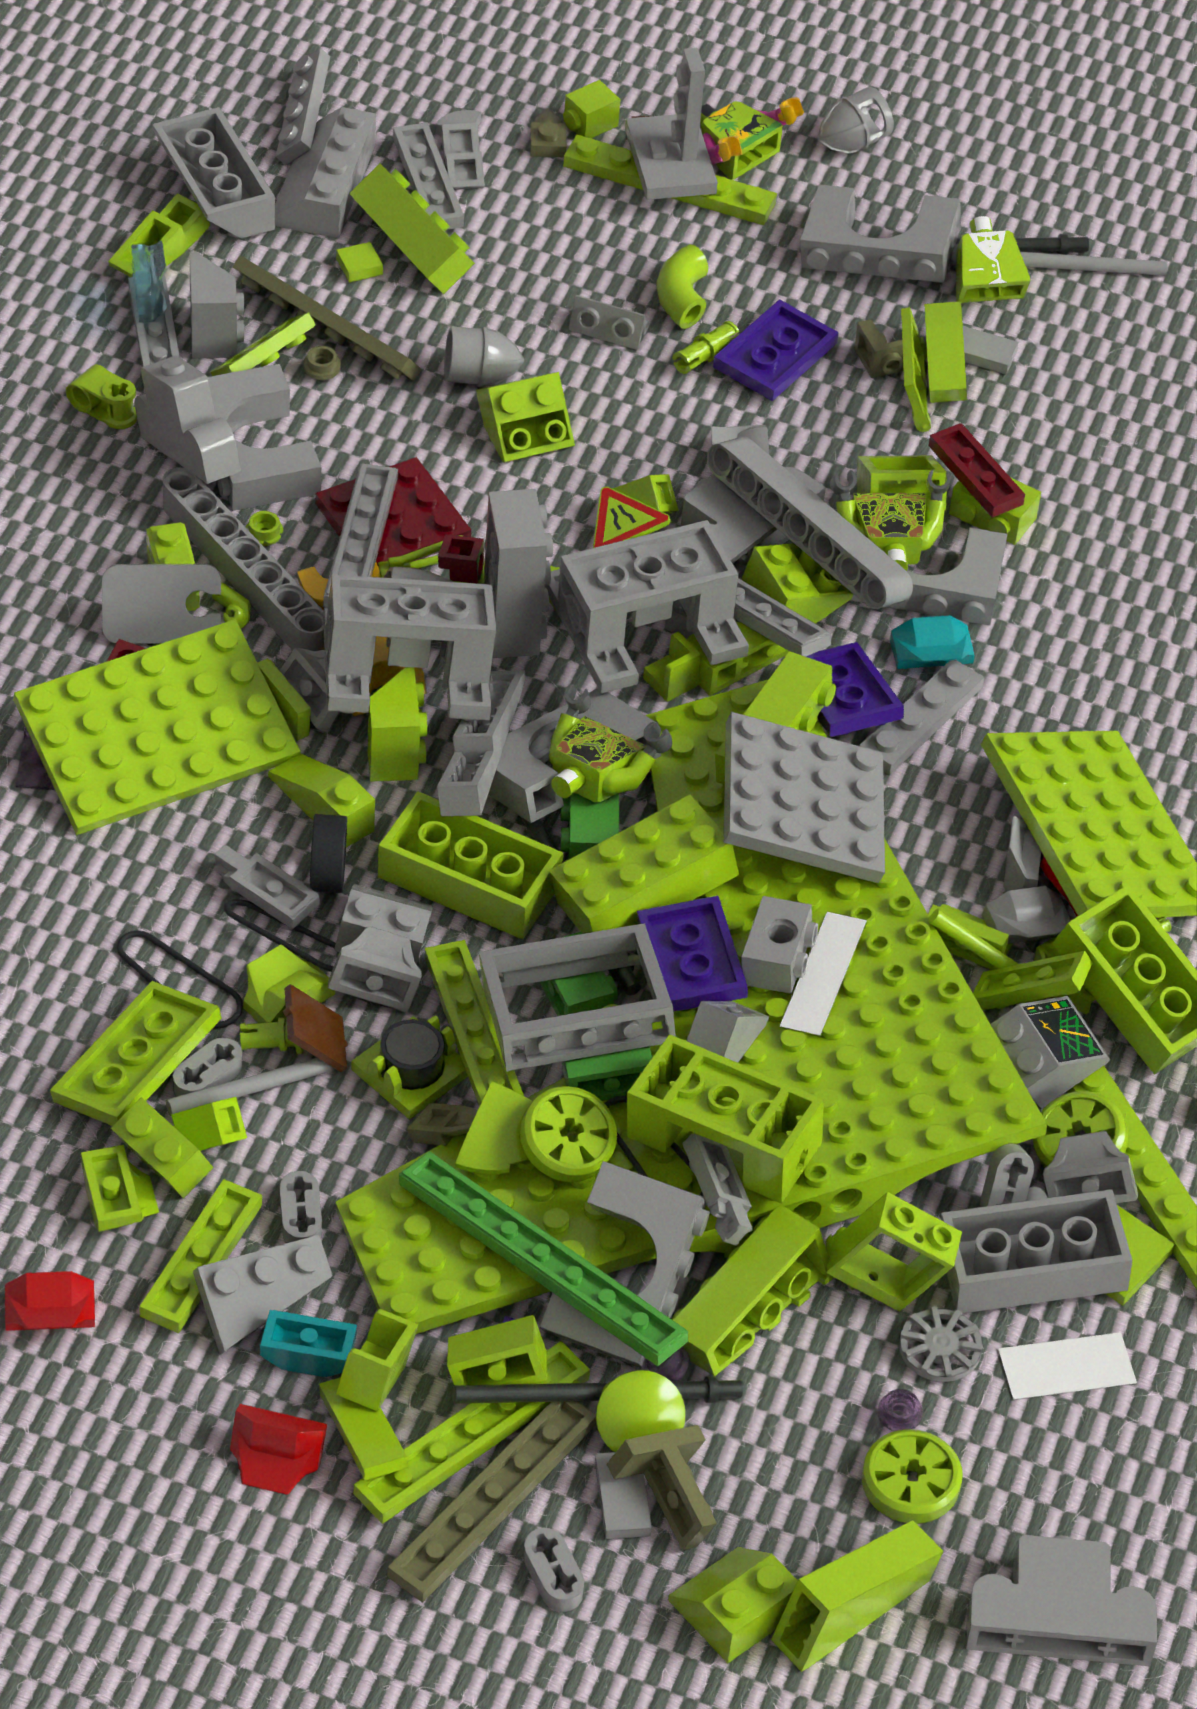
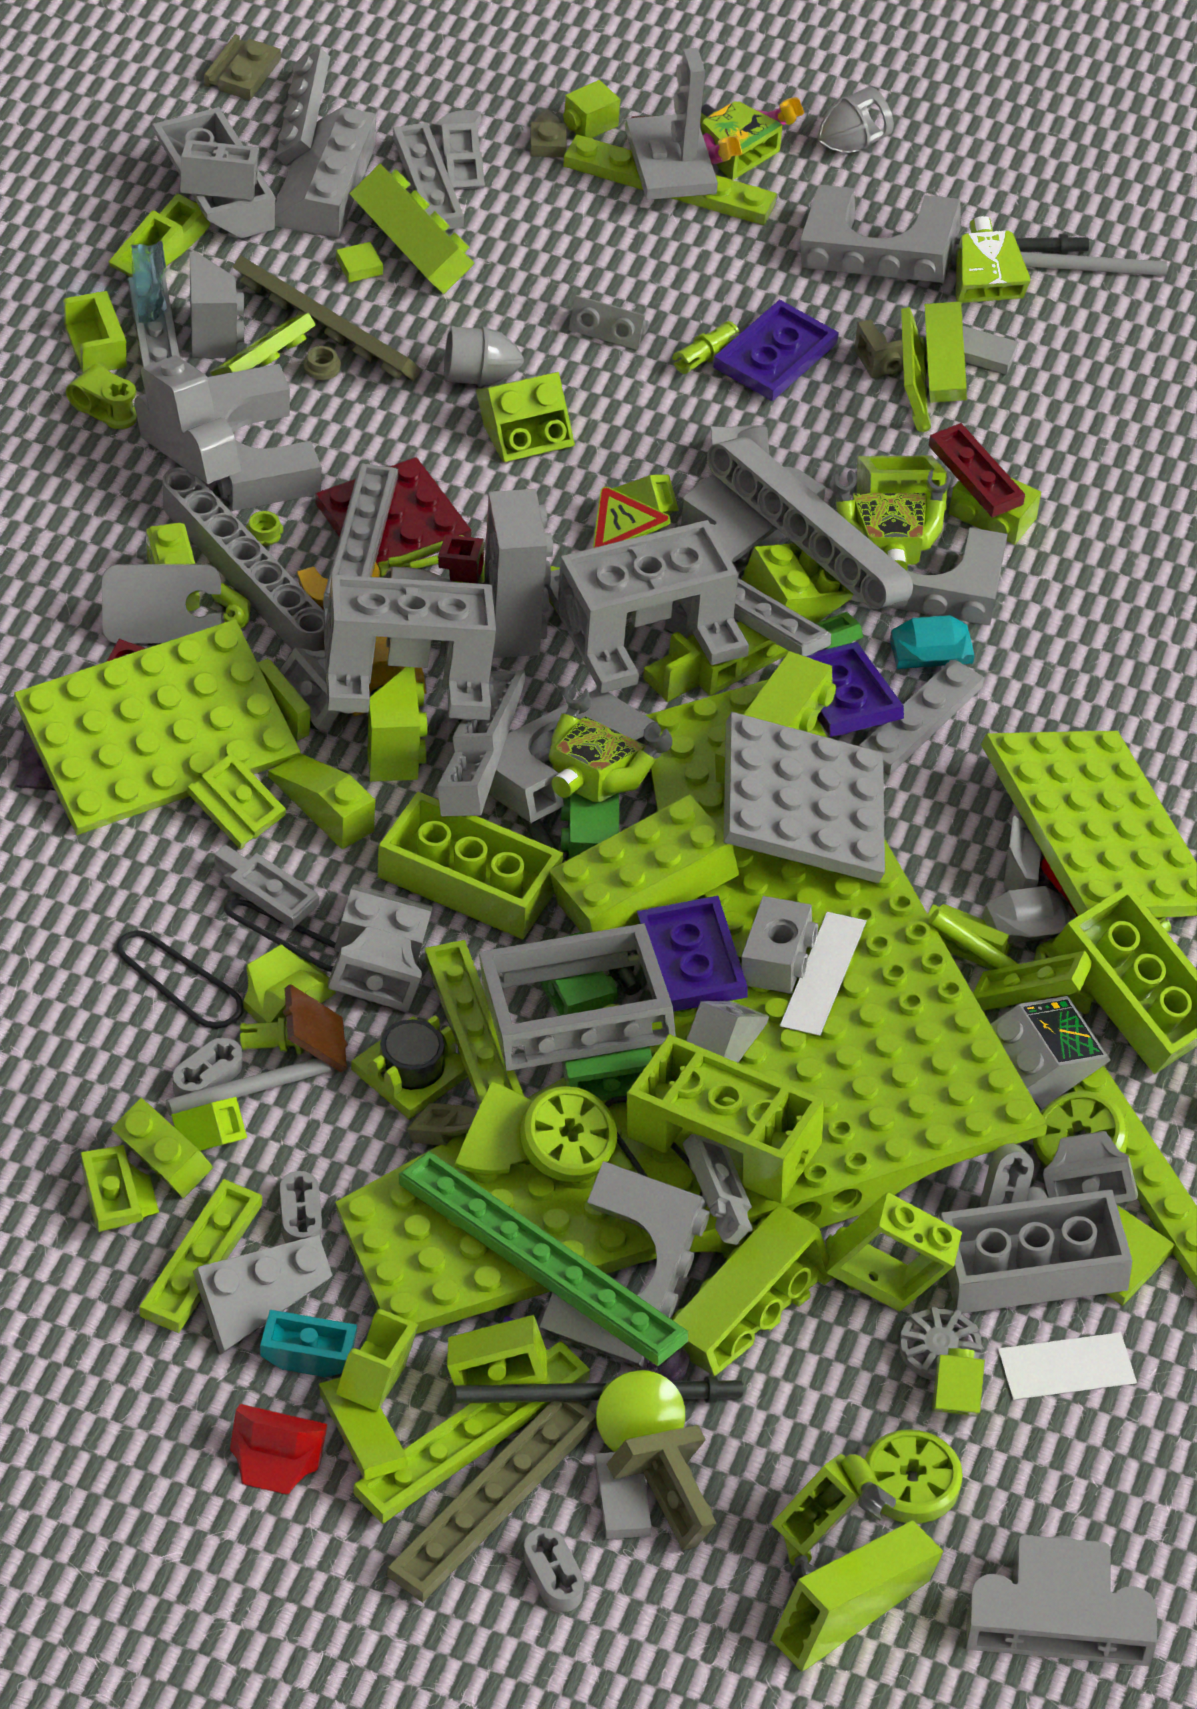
(49, 1301): red slope -> none
(95, 331): none -> lime panel
(136, 1053): lime plate -> none
(219, 169): none -> light grey hinge
(236, 800): none -> lime plate
(242, 67): none -> olive plate
(328, 853): black tyre -> none
(676, 286): lime cylinder -> none
(736, 1600): lime slope -> none
(824, 1504): none -> lime torso
(843, 629): none -> bright green plate
(903, 1401): clear purple plate -> none
(958, 1383): none -> lime brick

